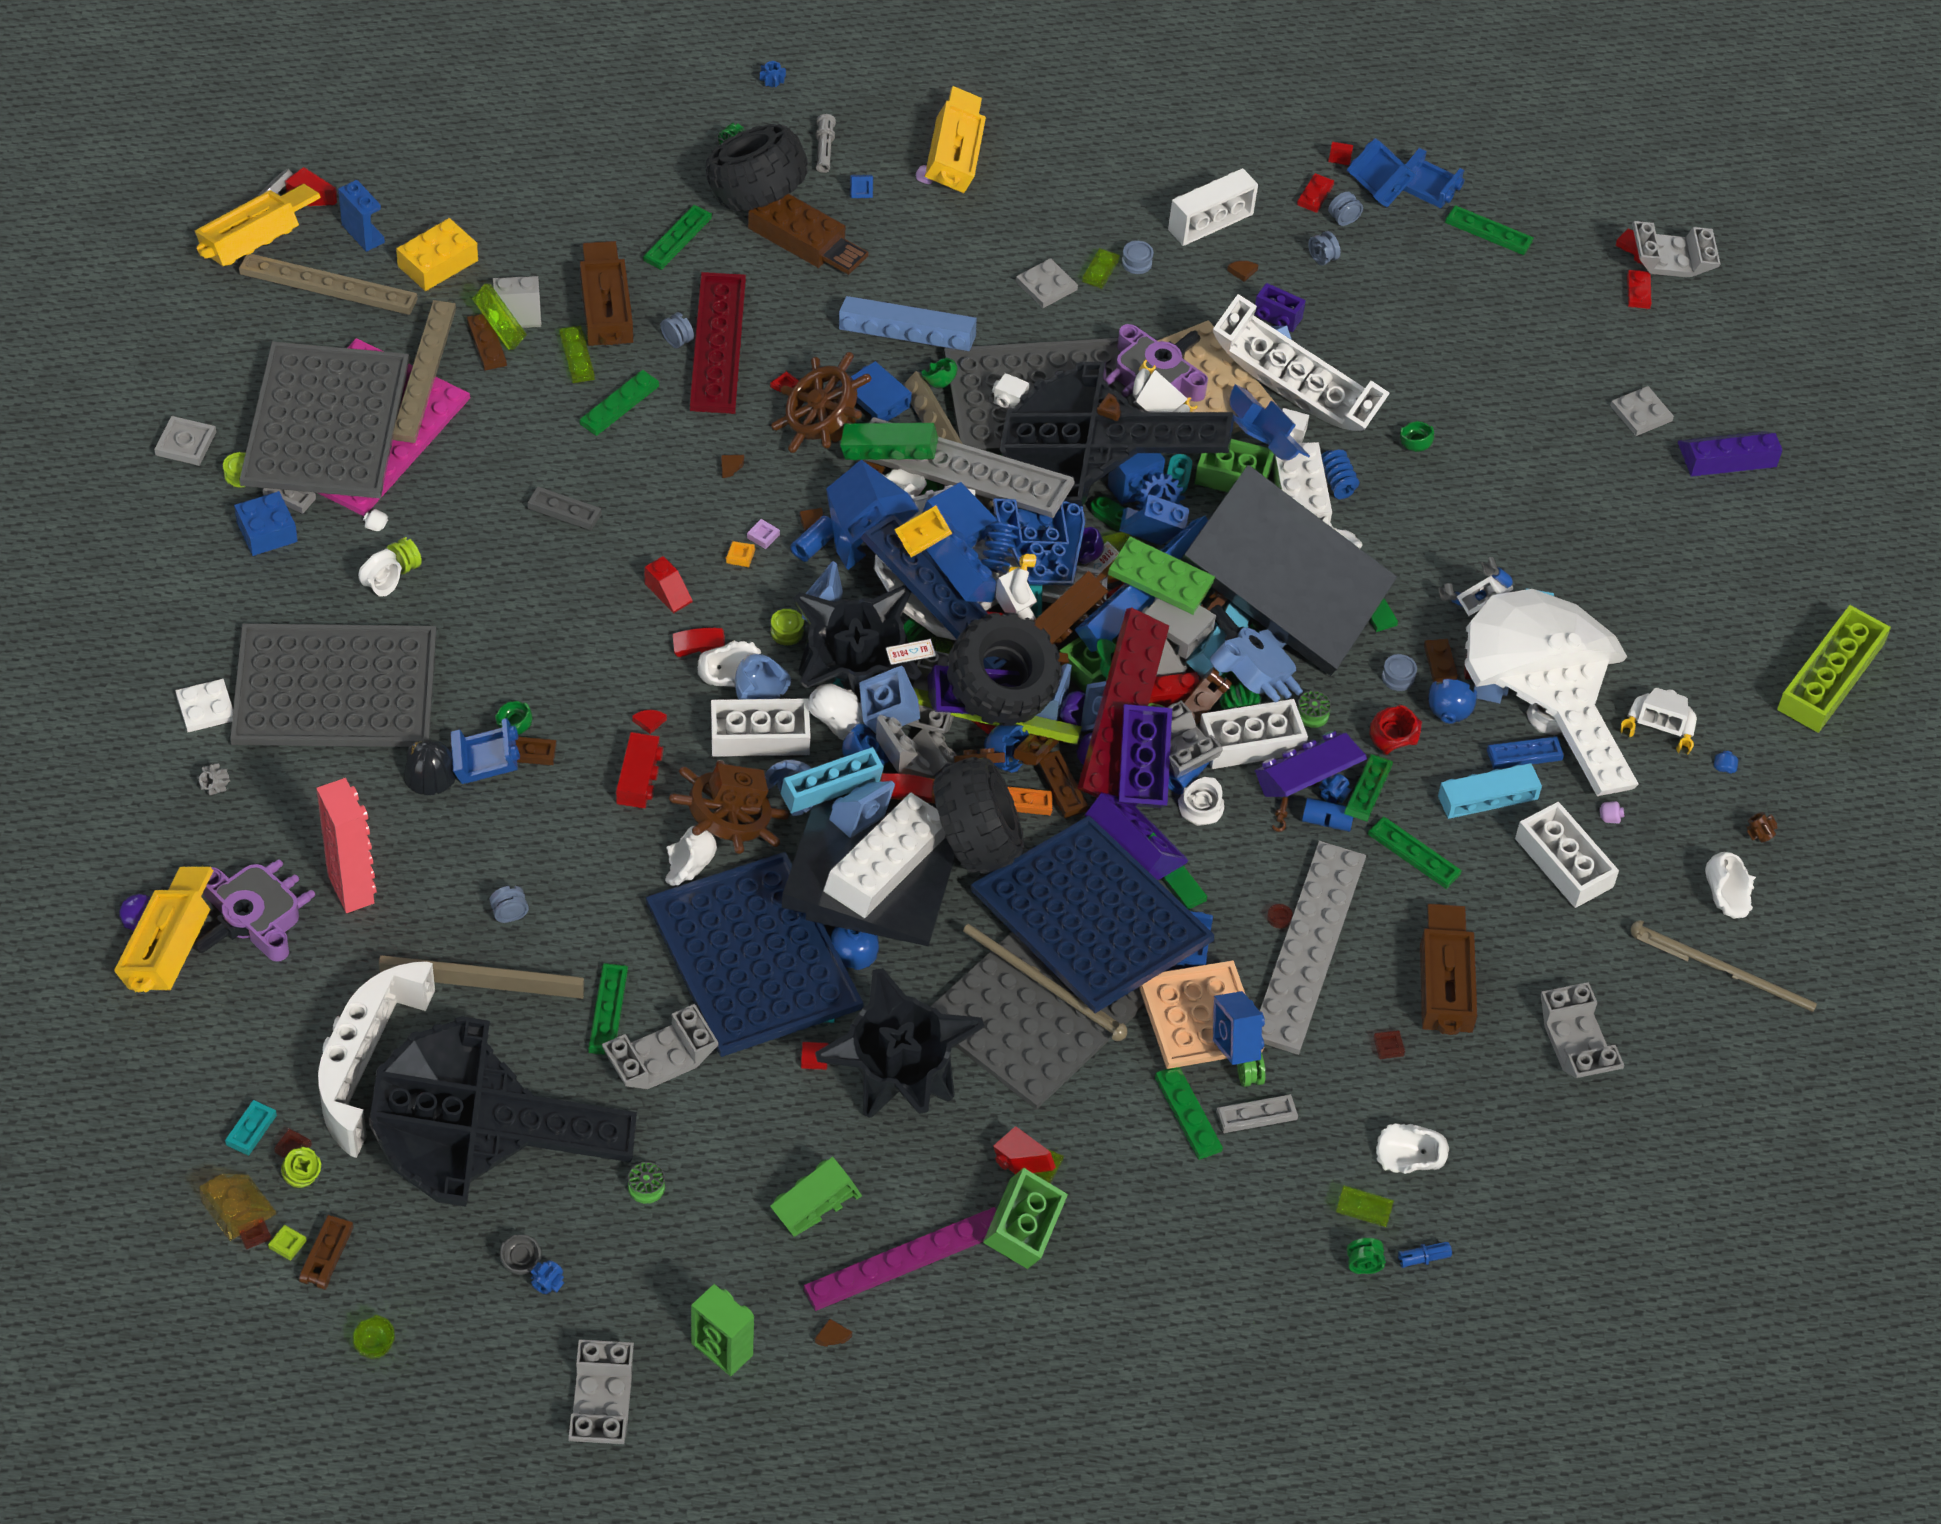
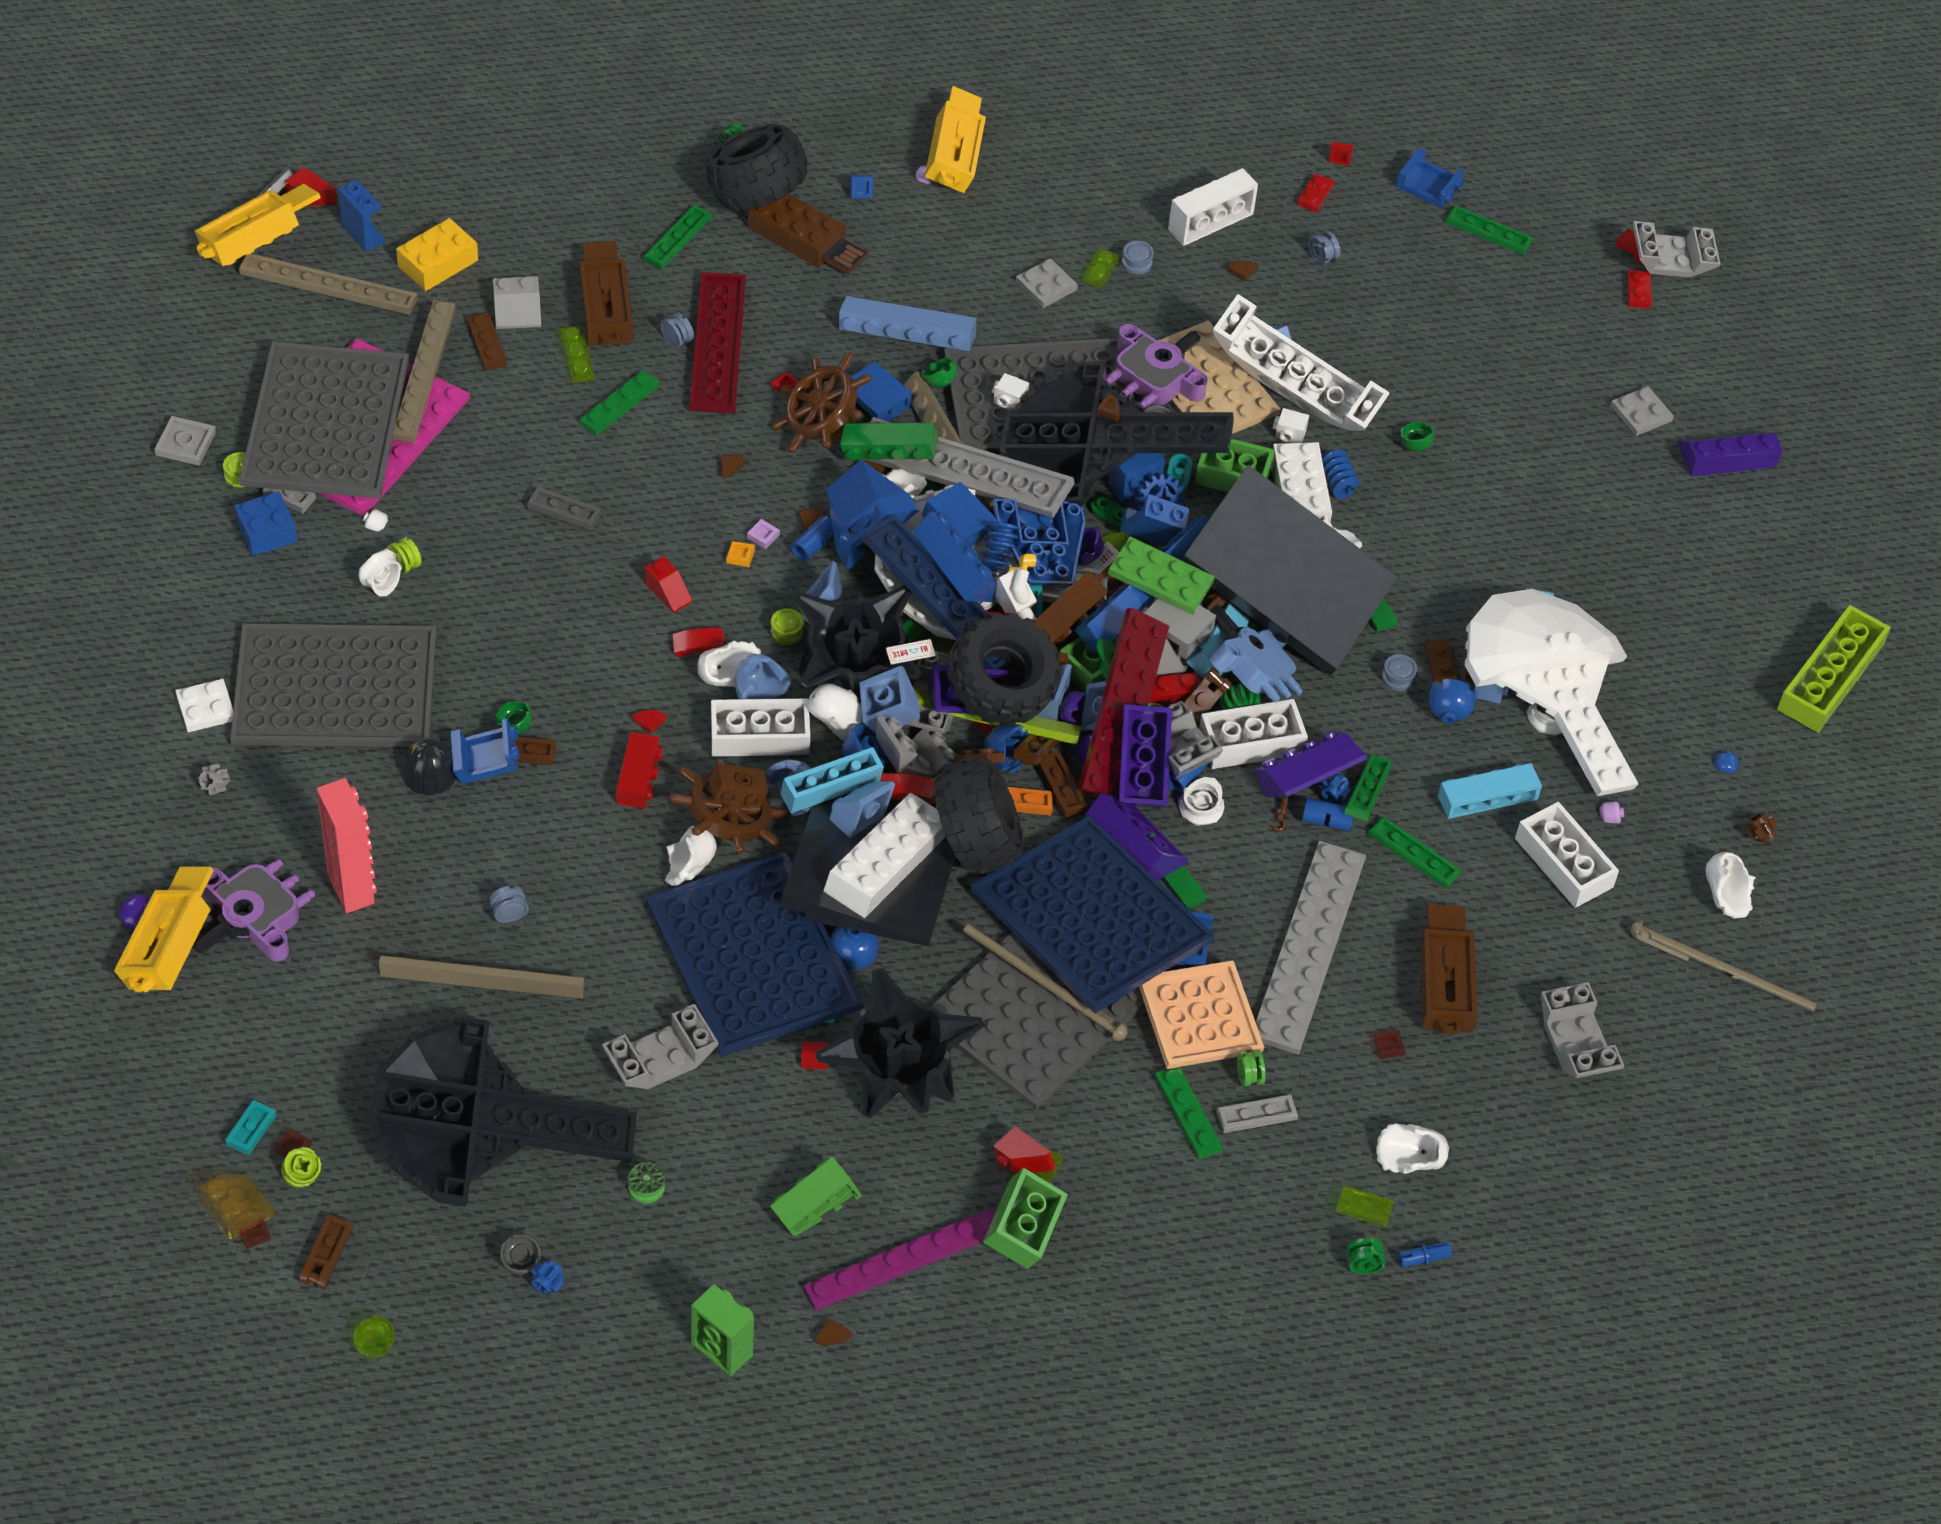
(287, 1242): lime tile -> none
(355, 1039): white slope -> none
(499, 316): clear neon green plate -> none
(602, 1392): light grey slope -> none
(608, 1006): green tile -> none
(772, 74): blue gear -> none
(825, 136): light grey pin -> none
(923, 531): yellow hinge -> none
(1156, 394): white torso -> none
(1238, 1027): blue brick -> none
(1266, 425): blue piece -> none
(1279, 307): dark purple brick -> none
(1279, 916): clear red tile -> none
(1319, 710): bright green wheel -> none
(1345, 208): sand blue wheel -> none
(1381, 172): blue panel -> none
(1395, 729): red helmet -> none
(1476, 596): torso -> none
(1525, 752): blue plate -> none
(1665, 712): white torso -> none

